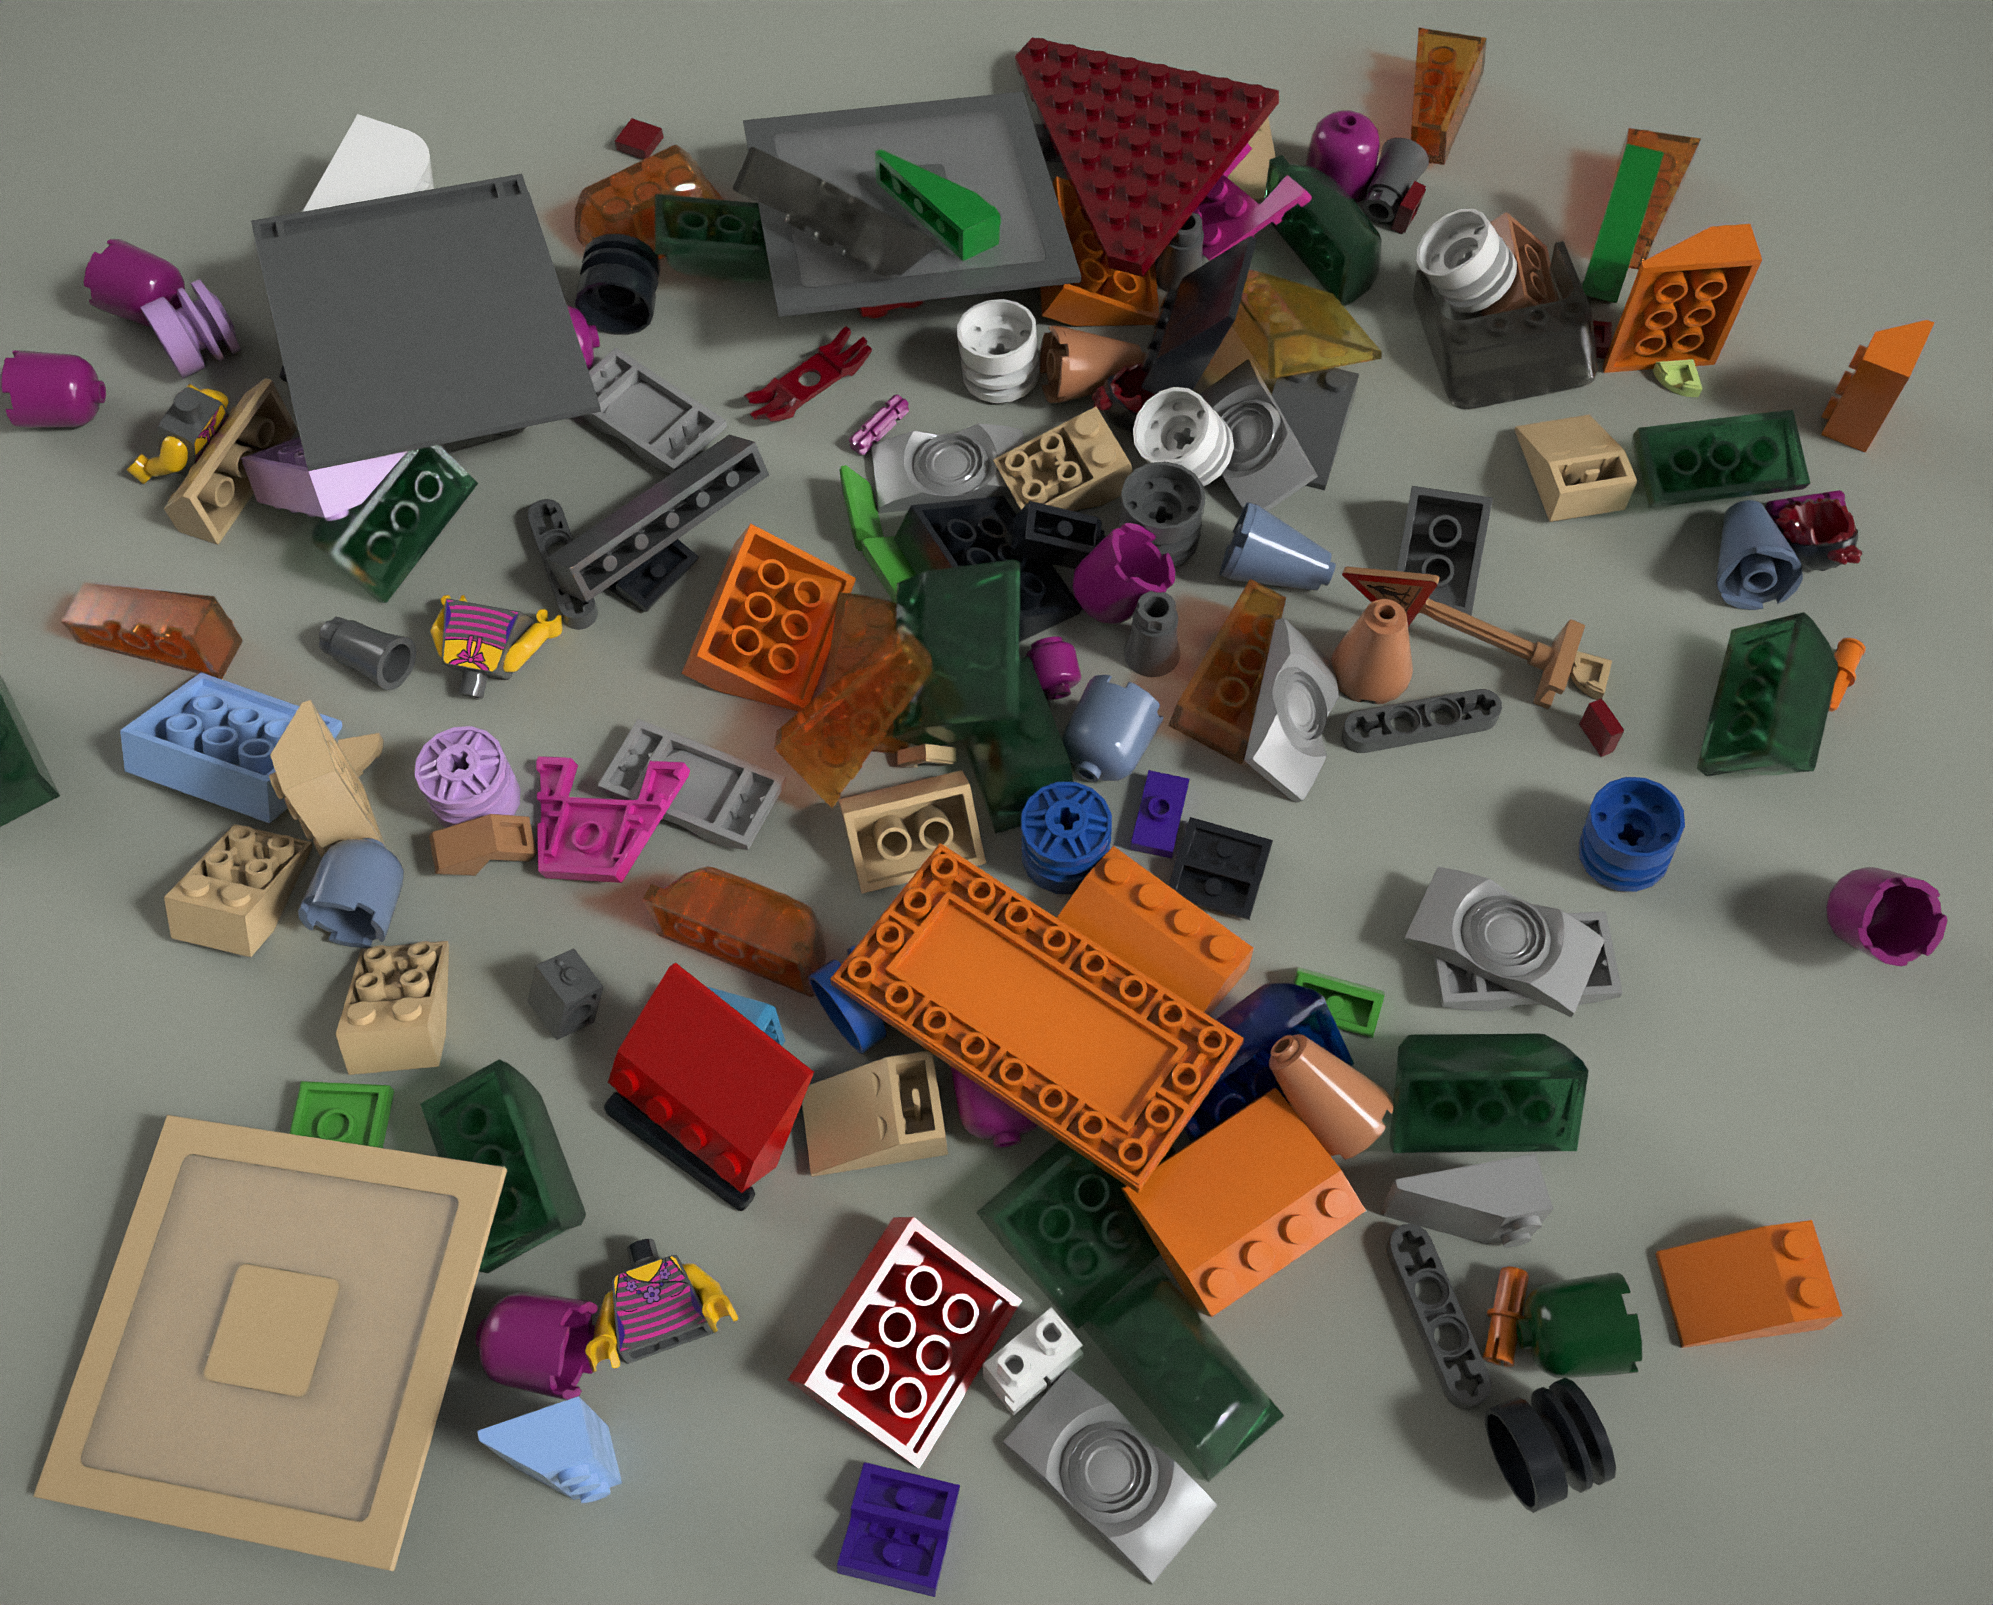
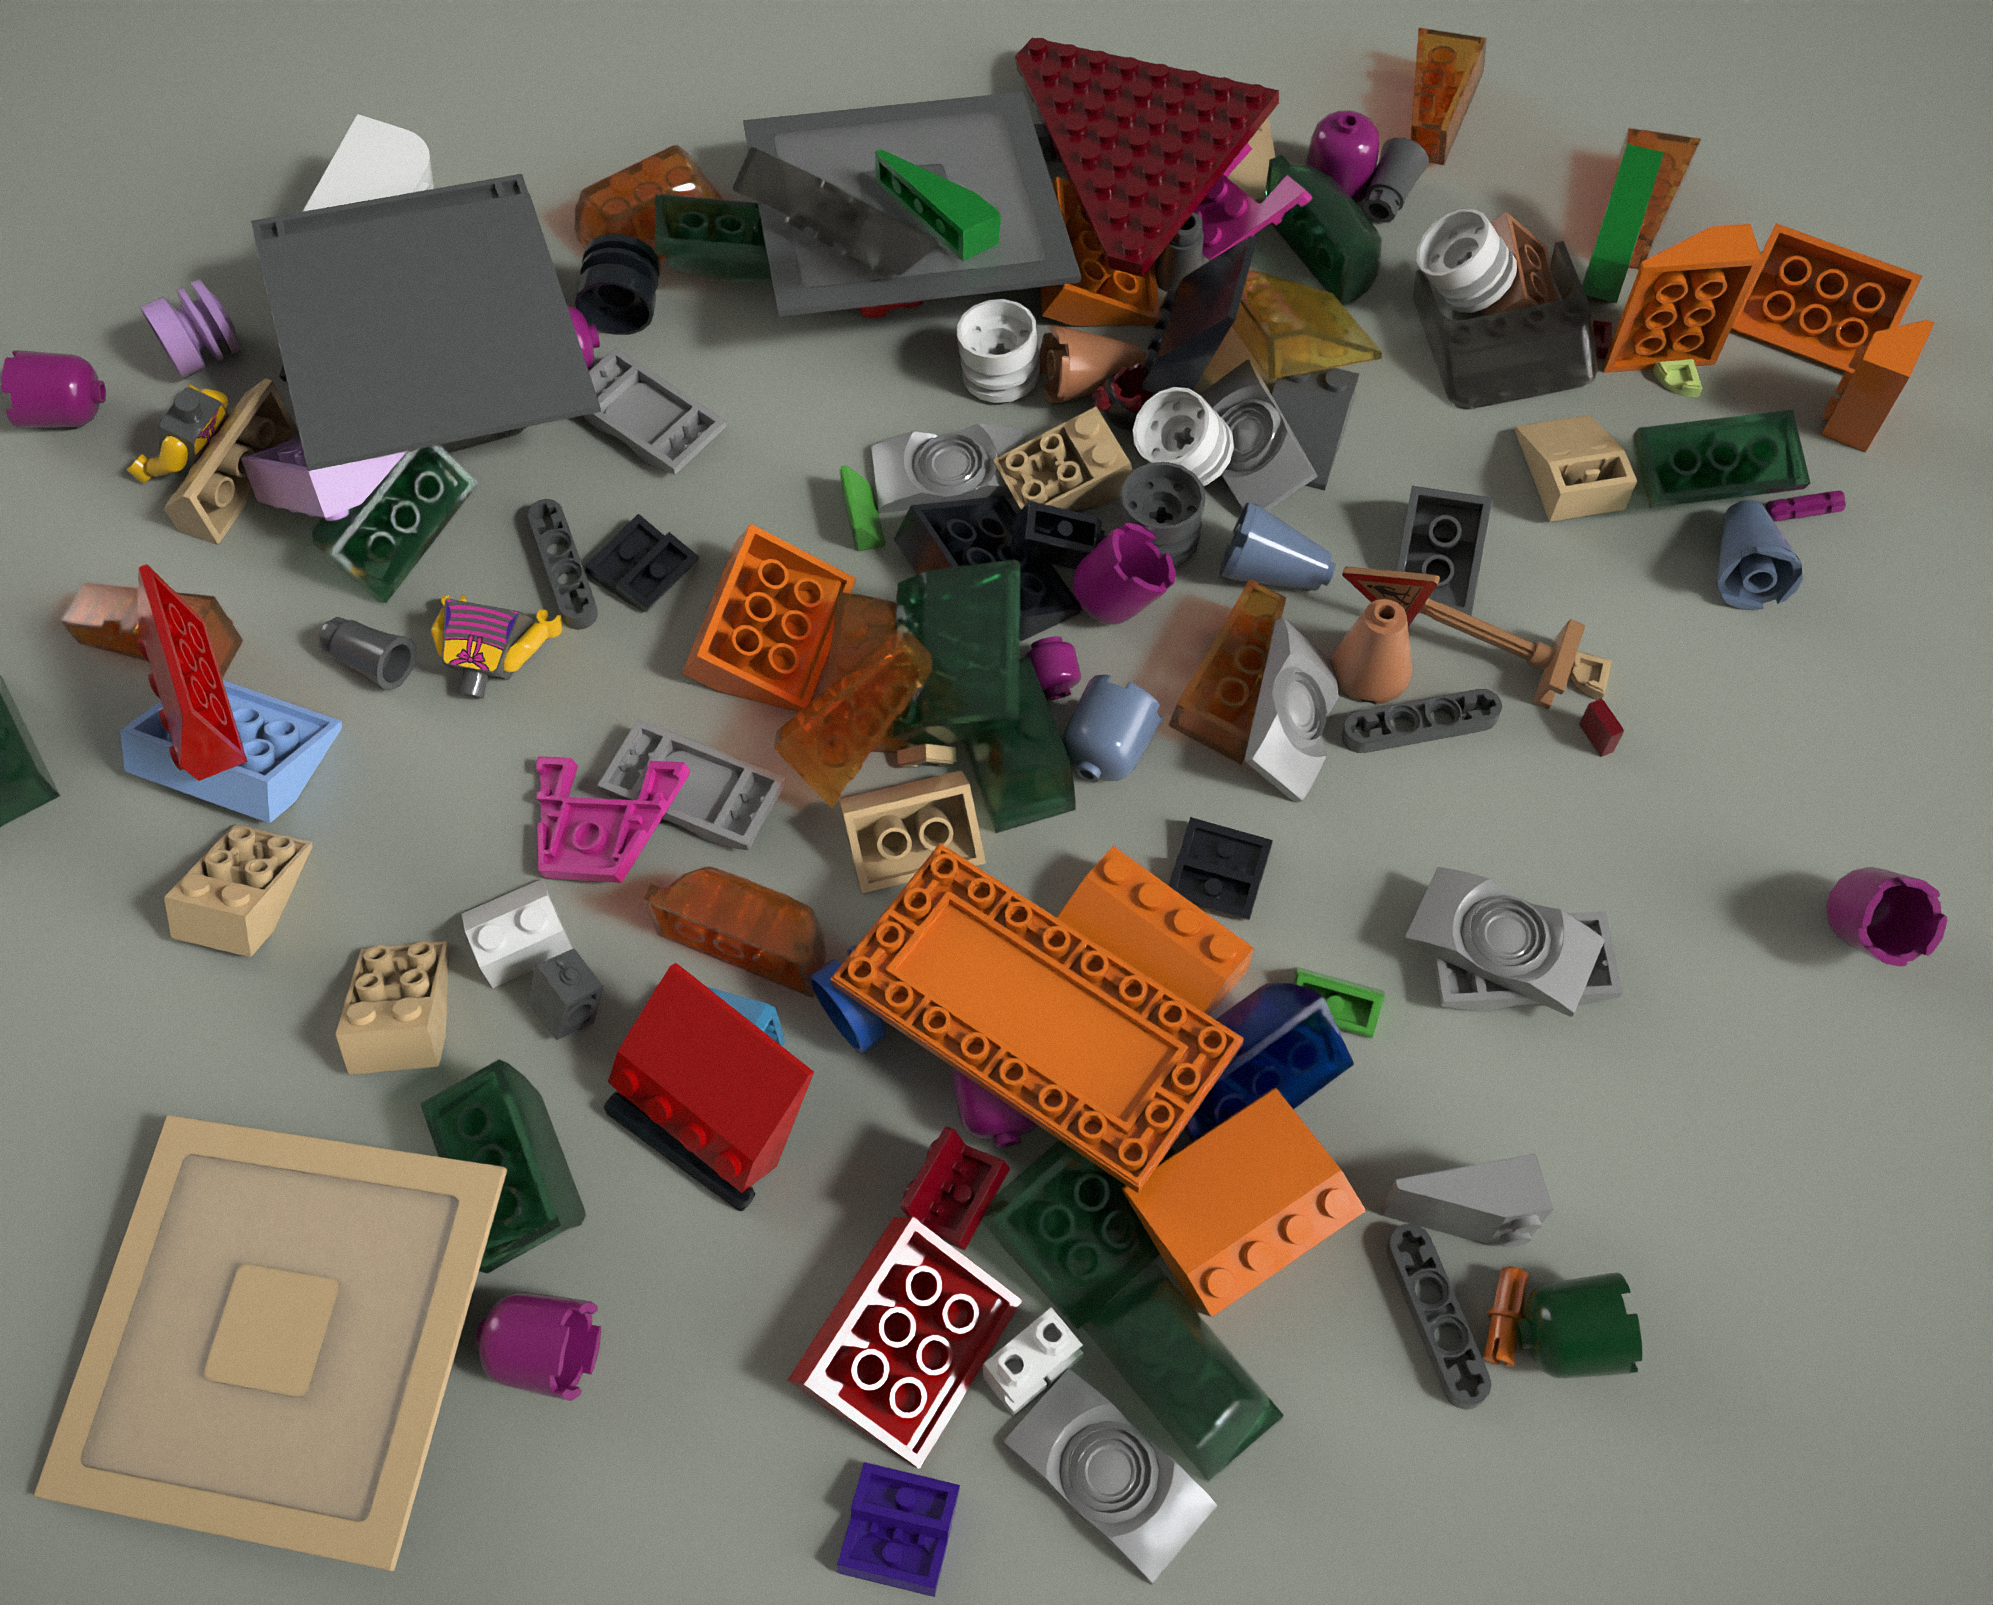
(128, 278): magenta cylinder -> none
(186, 681): none -> red slope
(320, 783): tan slope -> none
(343, 1112): bright green plate -> none
(353, 892): sand blue cylinder -> none
(362, 750): tan tile -> none
(466, 776): lavender wheel -> none
(471, 844): medium nougat slope -> none
(515, 933): none -> white slope
(560, 1447): light blue slope -> none
(639, 139): dark red tile -> none
(655, 1307): torso -> none
(657, 517): dark grey brick -> none
(825, 363): dark red piece -> none
(875, 1115): tan slope -> none
(879, 424): magenta axle -> none
(887, 562): bright green slope -> none
(954, 1188): none -> dark red bracket
(1061, 857): blue wheel -> none
(1153, 638): dark grey plant -> none
(1159, 814): dark purple plate -> none
(1330, 1095): nougat cone -> none
(1409, 207): dark red tile -> none
(1486, 1094): clear green windscreen -> none
(1550, 1444): black wheel -> none
(1631, 834): blue wheel -> none
(1749, 1285): orange slope -> none
(1770, 700): clear green windscreen -> none
(1820, 533): dark red hair -> none
(1822, 298): none -> orange slope
(1848, 657): orange axle -> none

